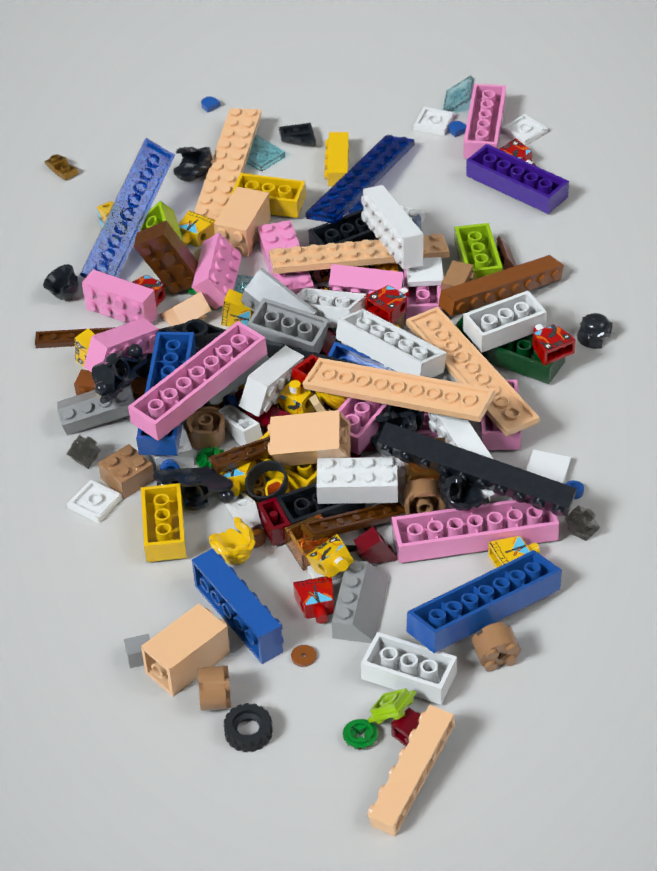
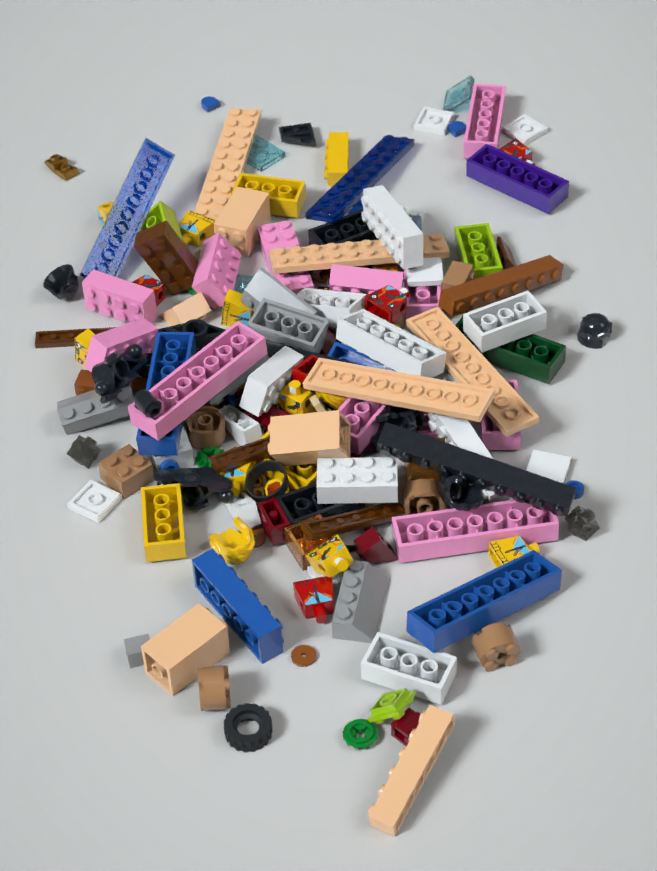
(147, 403): none -> black brick
(193, 163): black hair -> none
(552, 343): red torso -> none

